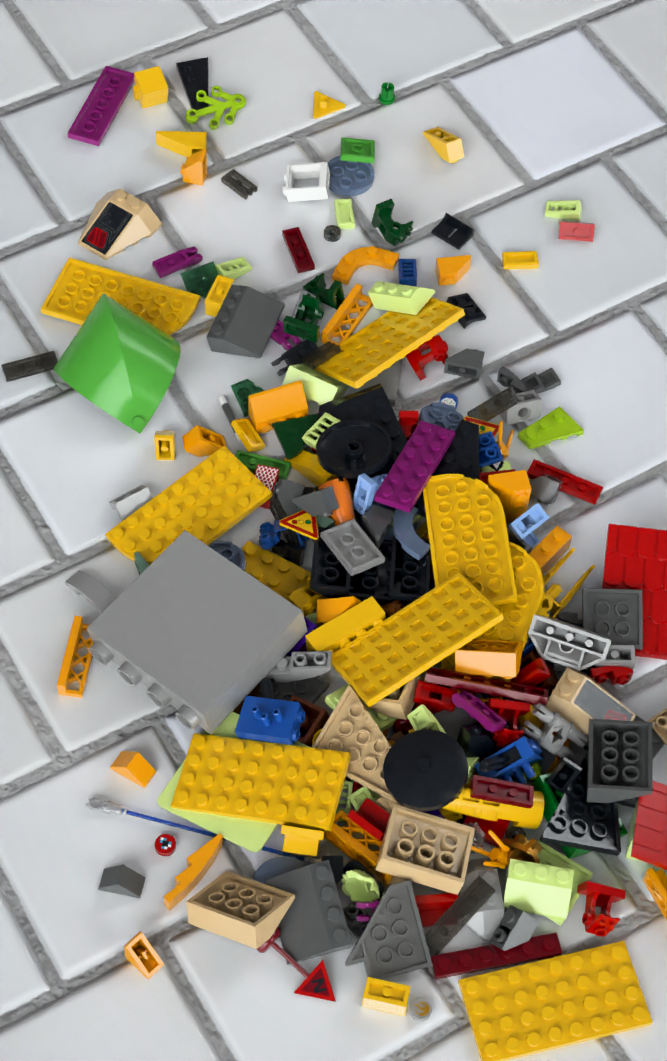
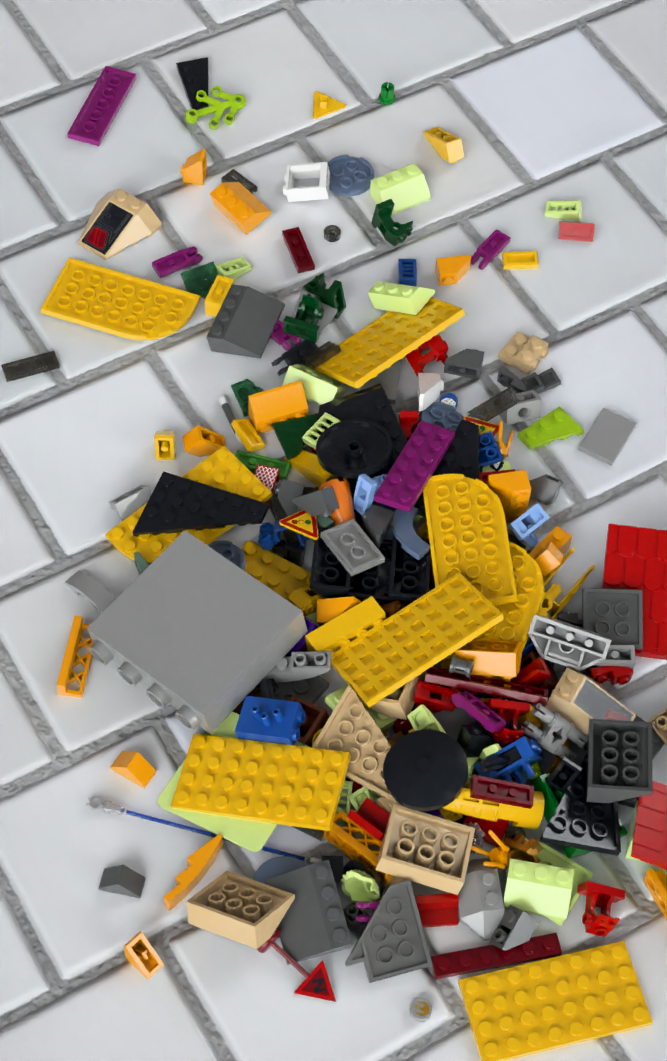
(120, 363): bright green panel -> none
(150, 87): yellow plate -> none
(165, 845): red tile -> none
(182, 142): yellow slope -> none
(187, 504): none -> black wing
(239, 205): none -> light orange slope
(302, 840): yellow plate -> none
(343, 312): light orange fence -> none
(344, 213): yellowish green tile -> none
(357, 150): bright green tile -> none
(360, 257): light orange plate -> none
(386, 996): yellow panel -> none
(404, 186): none -> yellowish green slope
(428, 389): none -> white slope
(447, 226): black piece -> none
(458, 914): clear smoke tile -> none
(461, 666): none -> dark grey bush
(471, 314): black piece -> none
(486, 752): none -> yellowish green tile
(490, 248): none -> magenta hinge
(524, 352): none -> tan plate
(548, 558): none -> light orange slope
(571, 484): red plate -> none
(607, 436): none -> light grey tile

